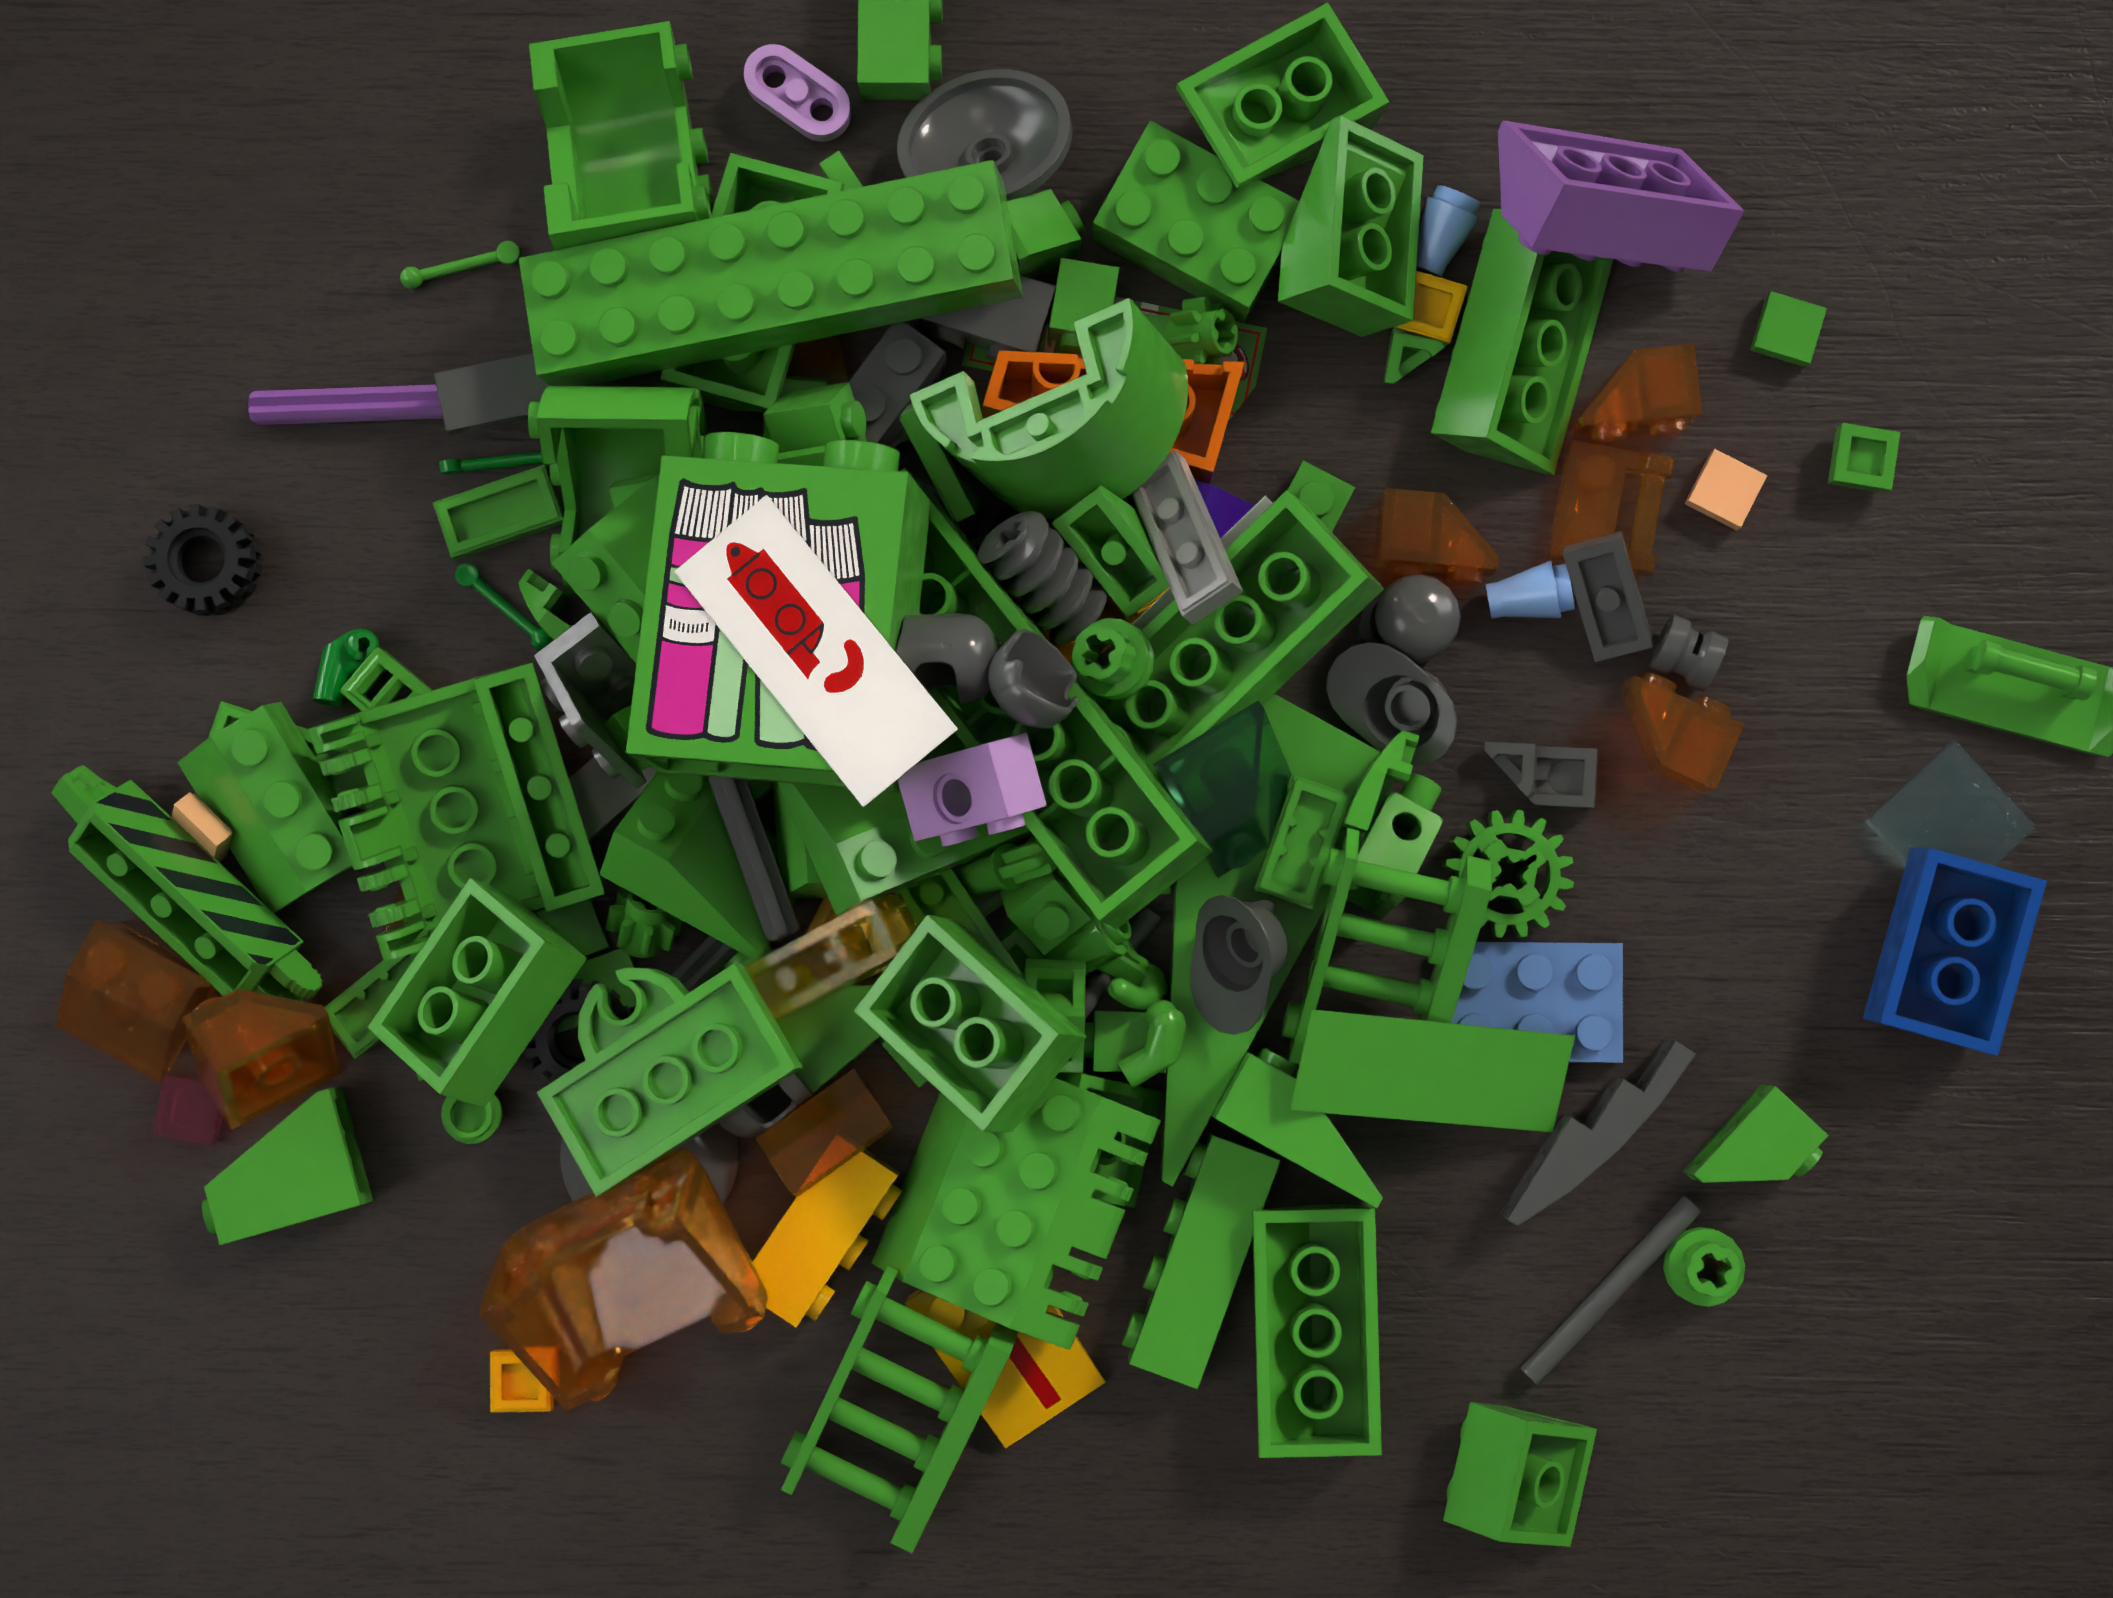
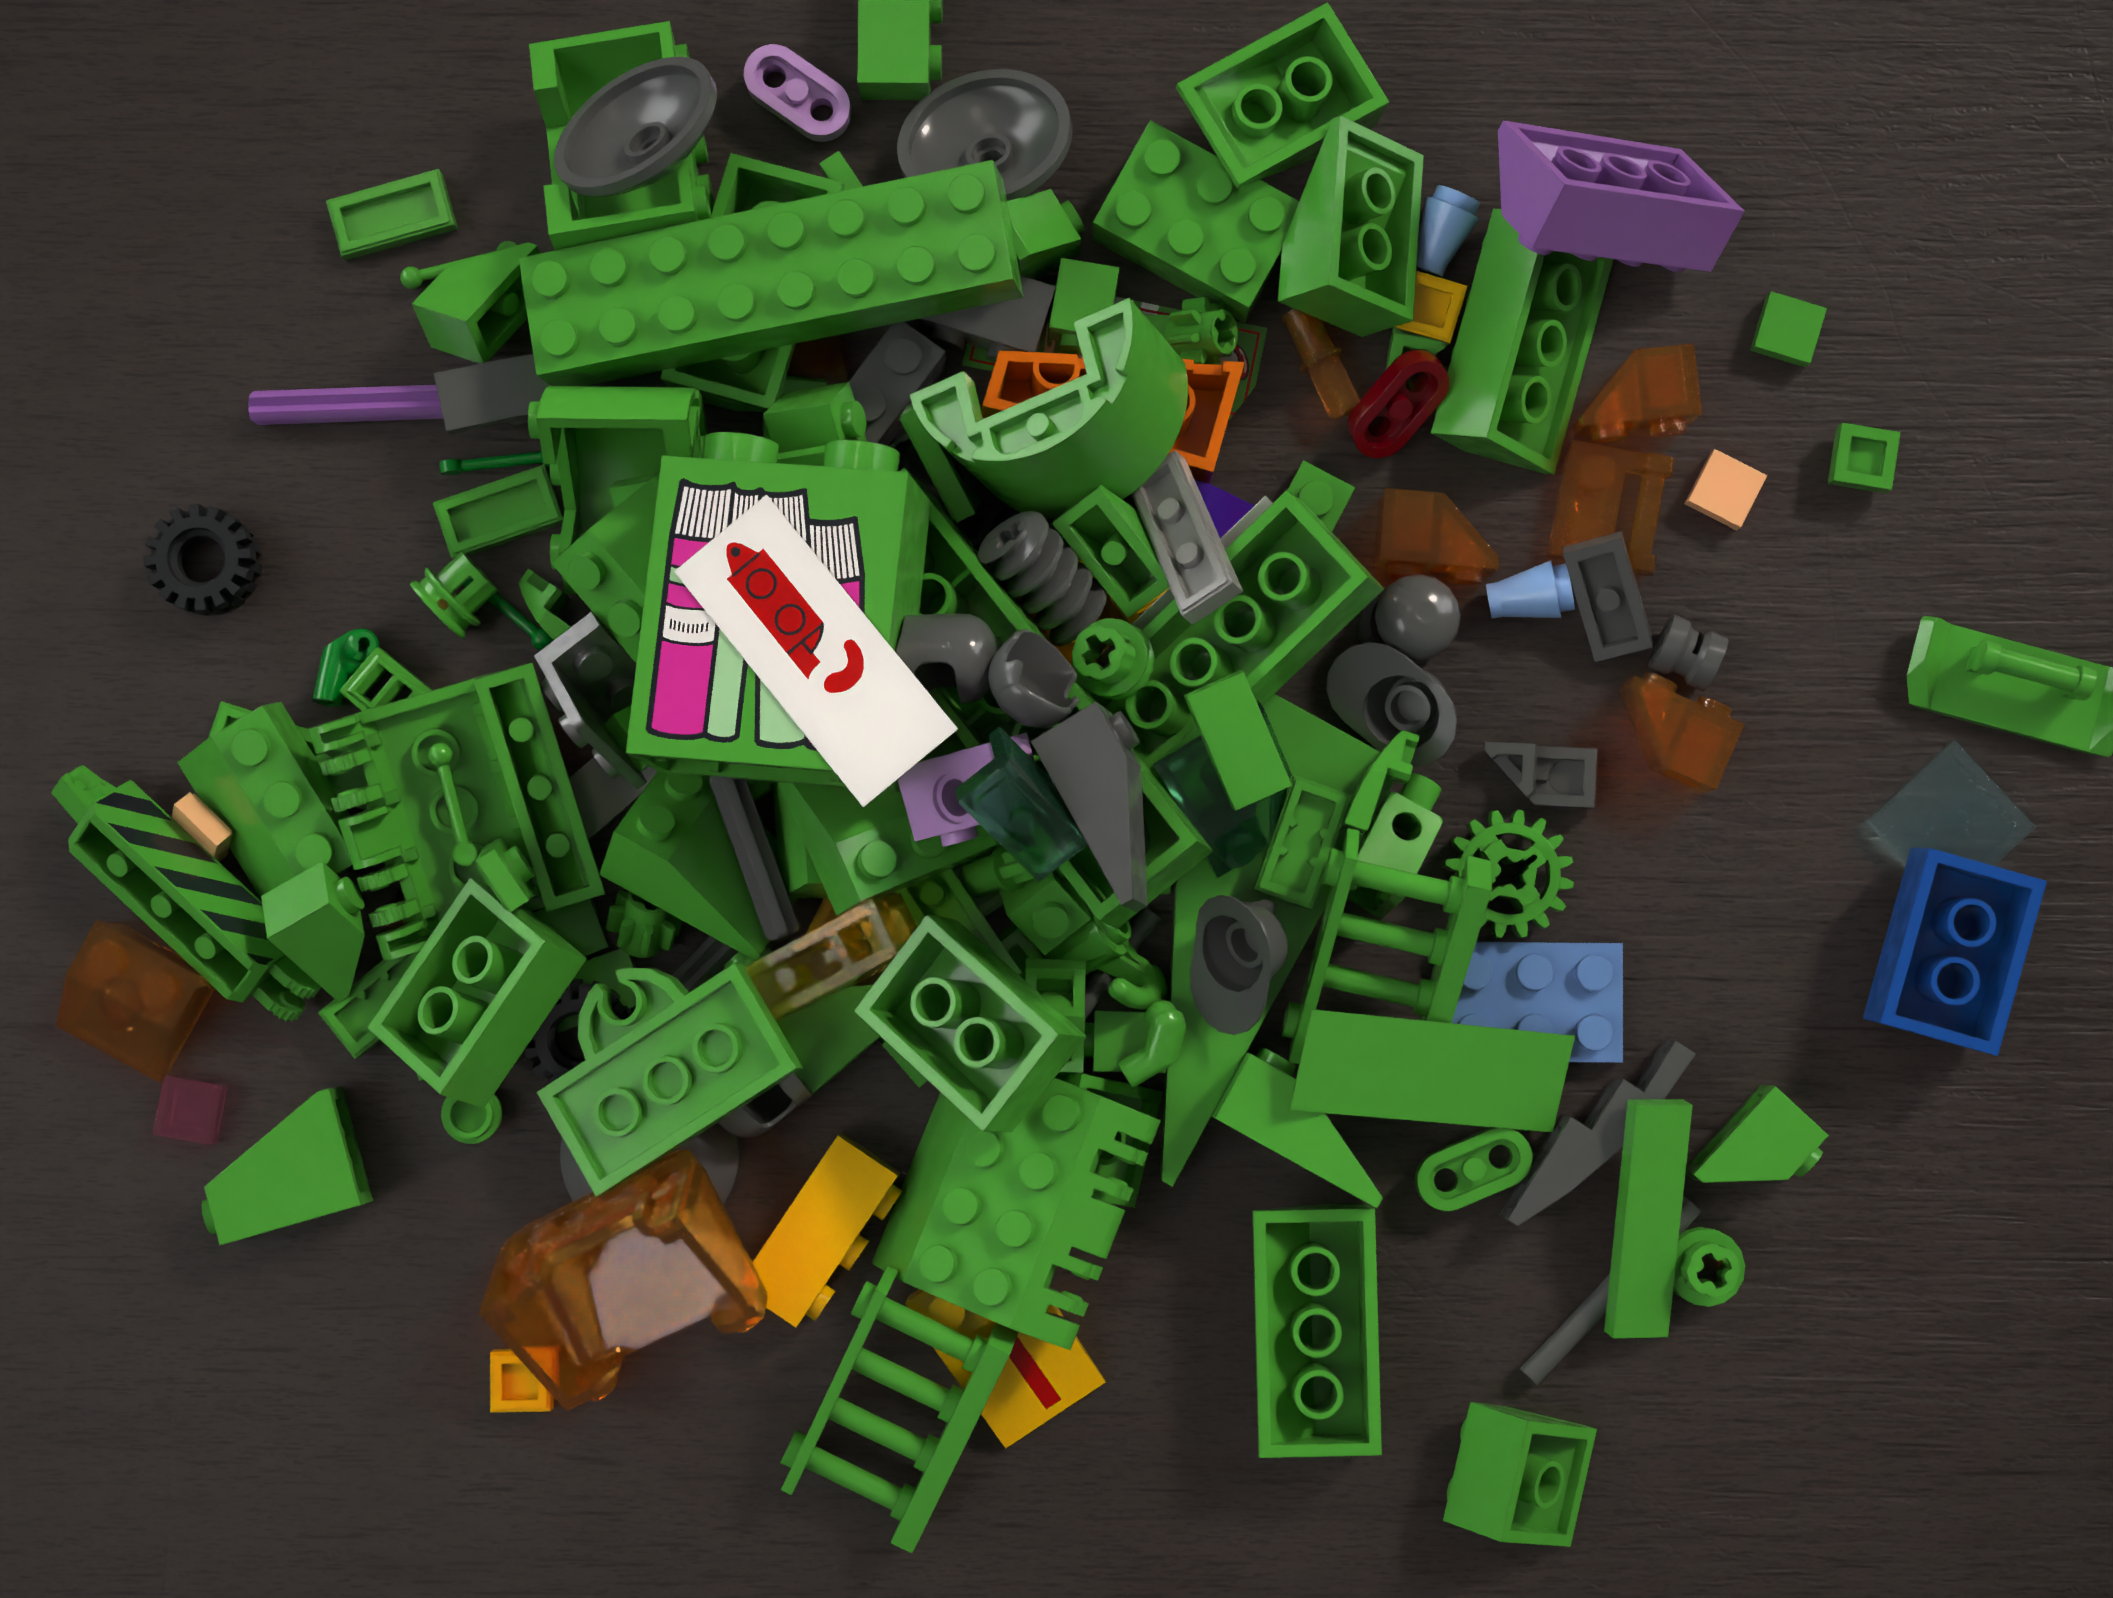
(259, 1051): clear orange slope -> none
(318, 926): none -> bright green slope
(391, 214): none -> bright green tile
(439, 593): none -> bright green piece
(465, 851): none -> bright green hinge
(475, 304): none -> bright green slope
(506, 873): none -> bright green plate
(636, 128): none -> dark grey dish
(825, 1132): clear orange panel -> none
(1021, 808): none -> clear green panel
(1102, 788): none -> dark grey slope
(1202, 1260): bright green brick -> none
(1237, 740): none -> bright green tile
(1322, 363): none -> clear orange axle
(1400, 402): none -> dark red plate
(1472, 1169): none -> bright green plate
(1648, 1218): none -> bright green tile

